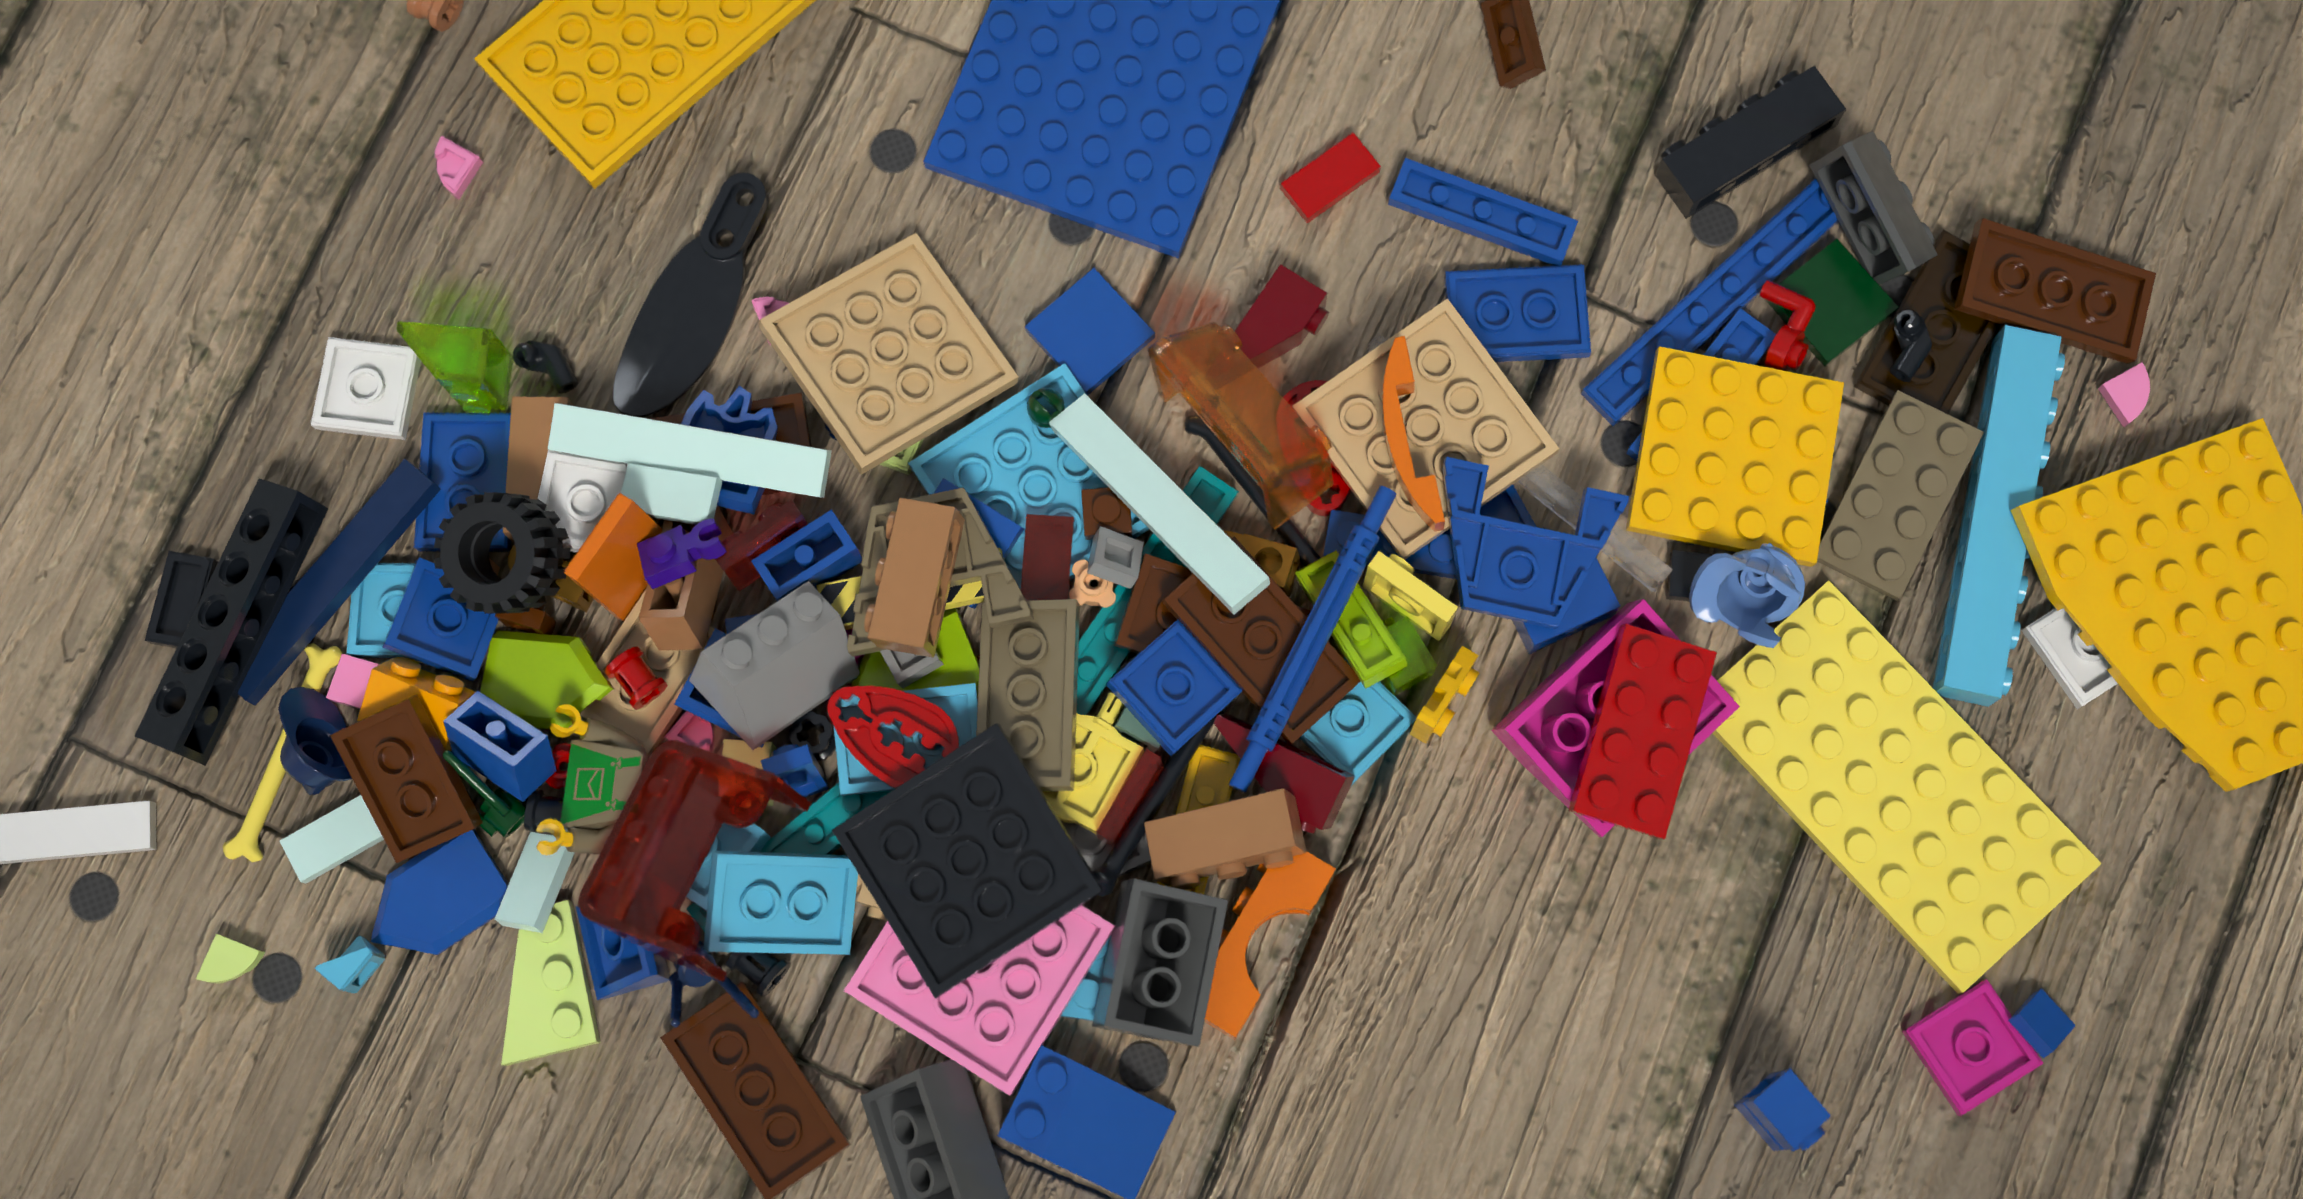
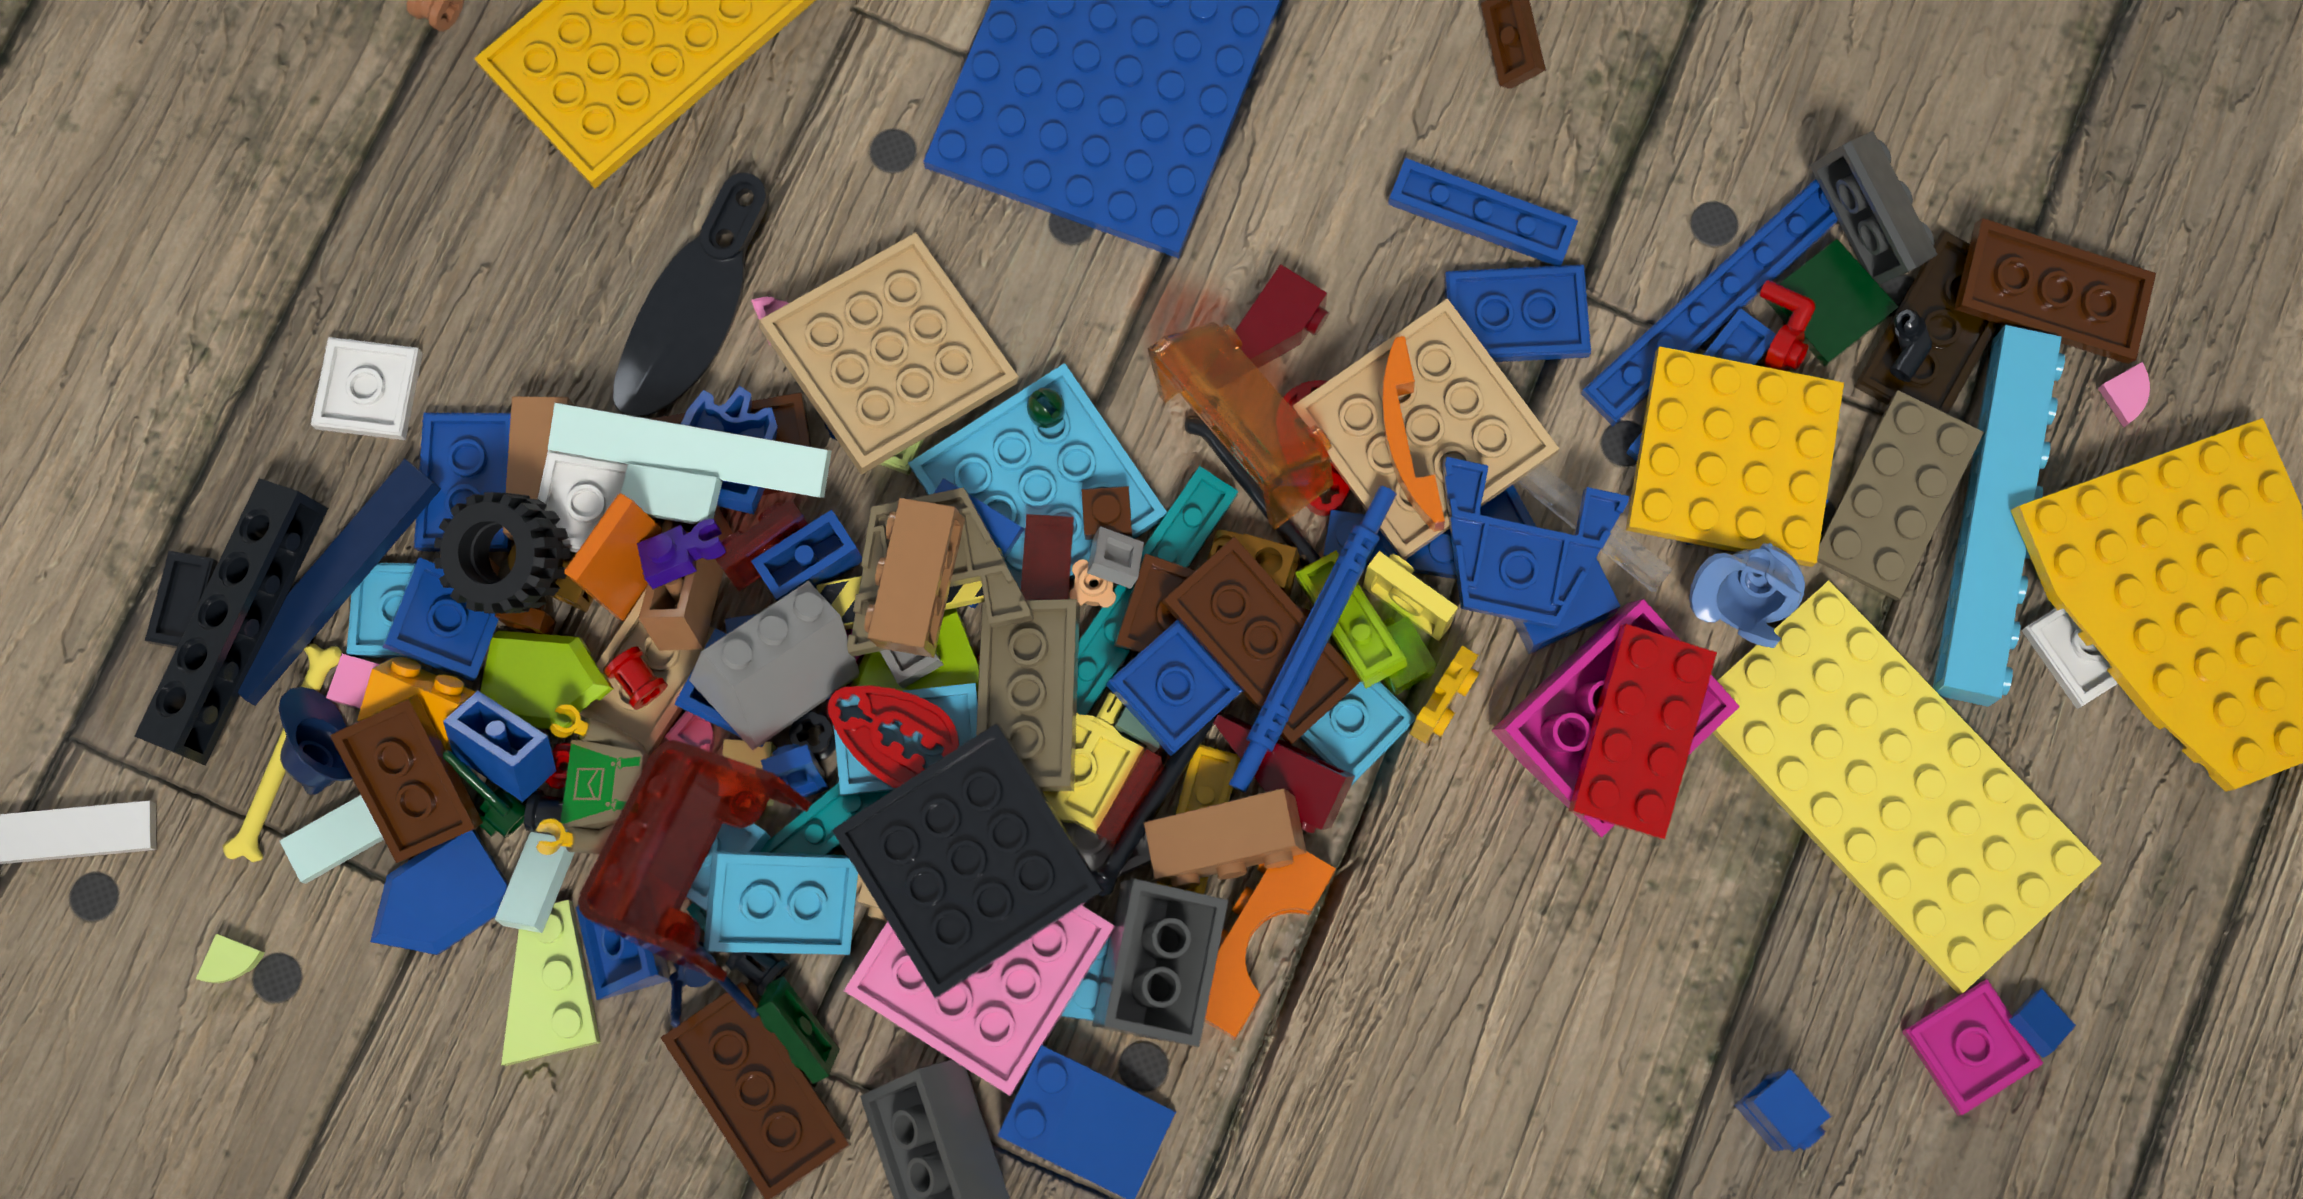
(353, 966): medium azure slope -> none
(455, 166): bright pink tile -> none
(465, 361): clear neon green slope -> none
(546, 359): black arm -> none
(797, 1029): none -> dark green plate
(1090, 331): blue tile -> none
(1160, 504): light aqua tile -> none
(1330, 177): red tile -> none
(1684, 567): black tile -> none
(1749, 141): black brick -> none

